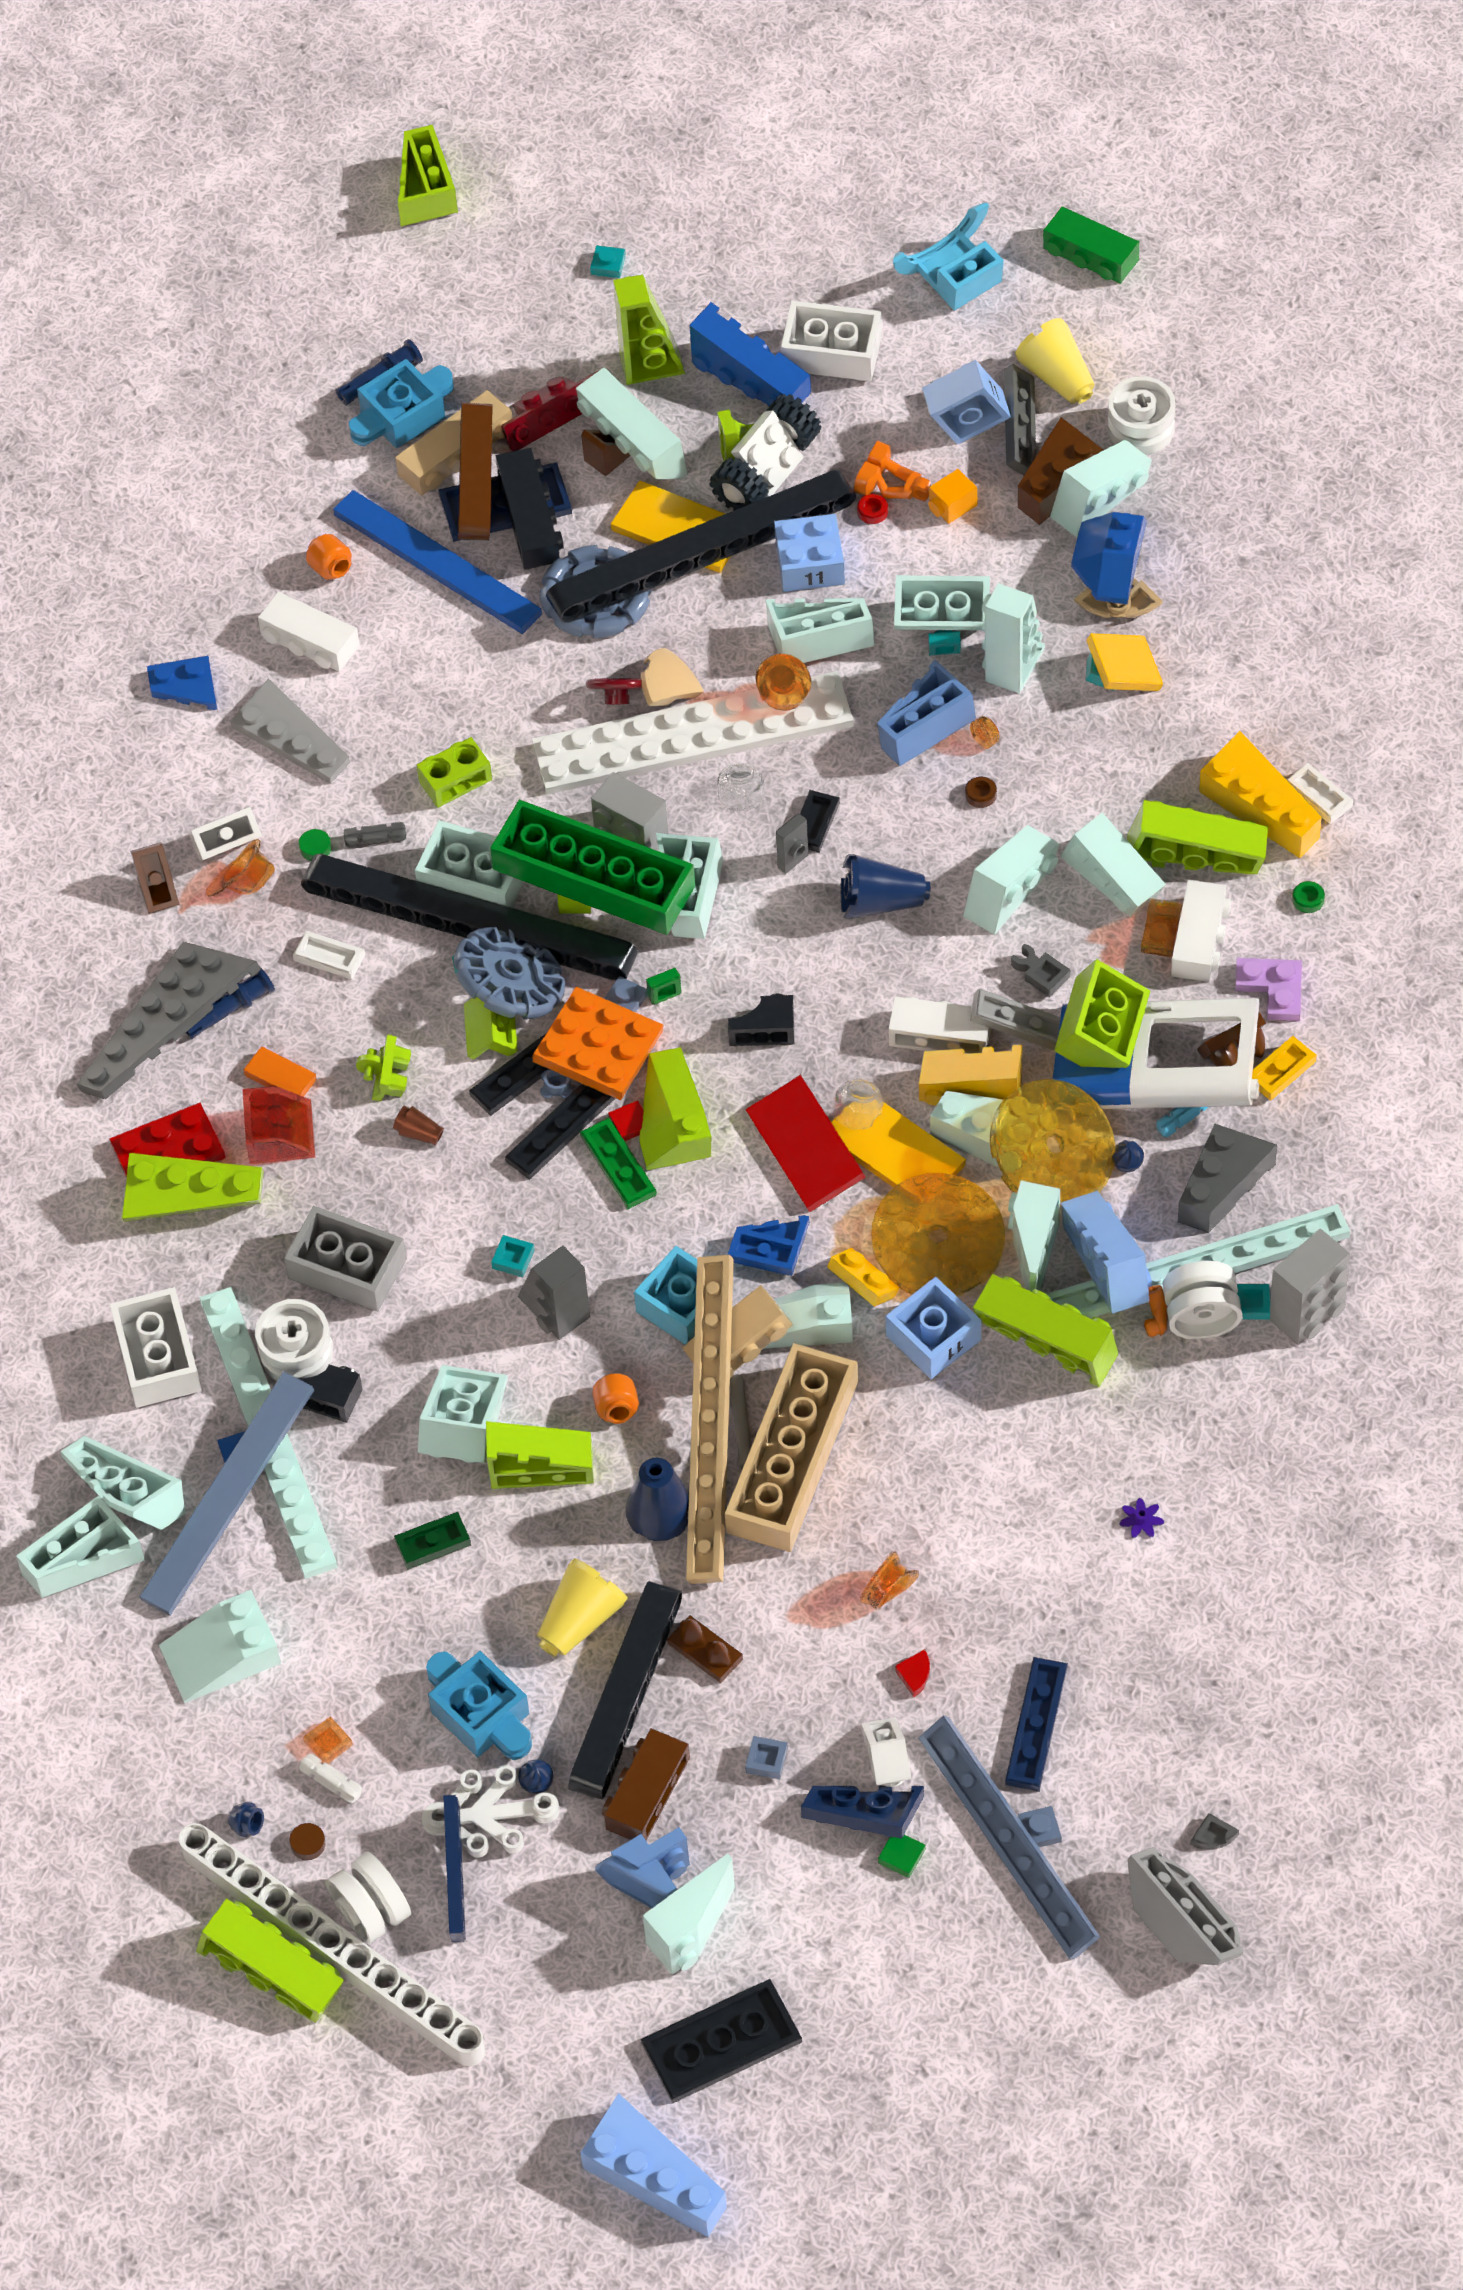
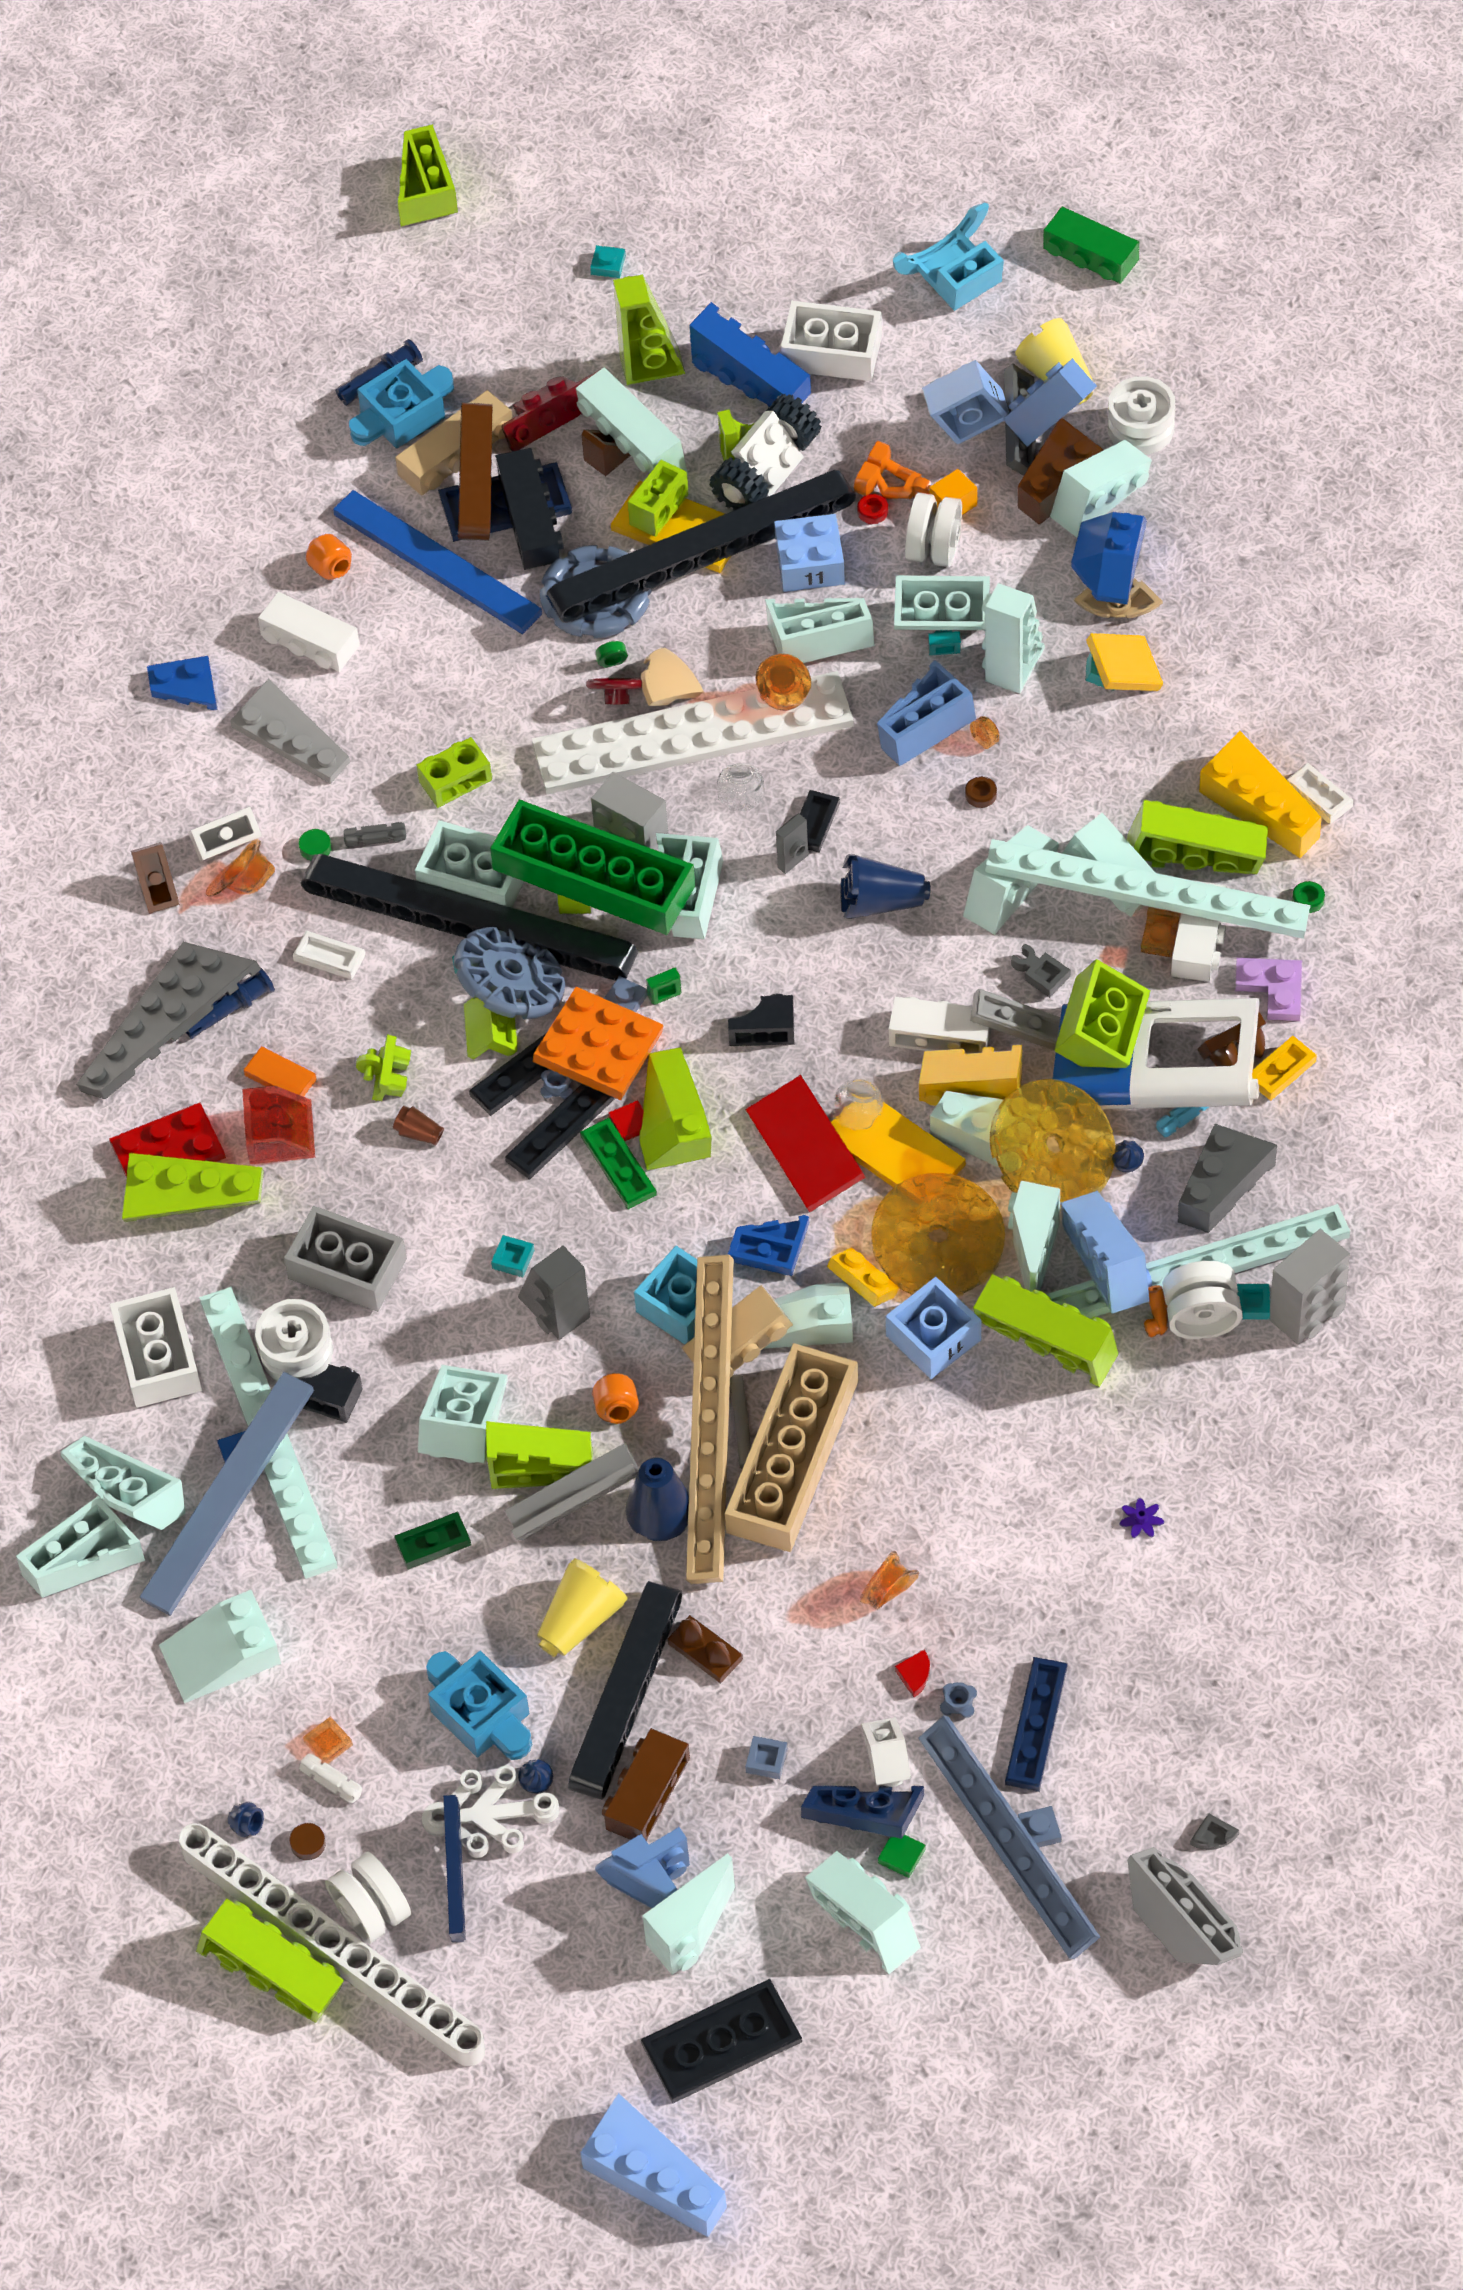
(572, 1492): none -> light grey fence
(611, 654): none -> green tile
(658, 498): none -> lime brick
(866, 1908): none -> light aqua wedge
(933, 529): none -> white wheel
(958, 1690): none -> sand blue plate
(1048, 401): none -> medium blue wedge
(1147, 888): none -> light aqua plate

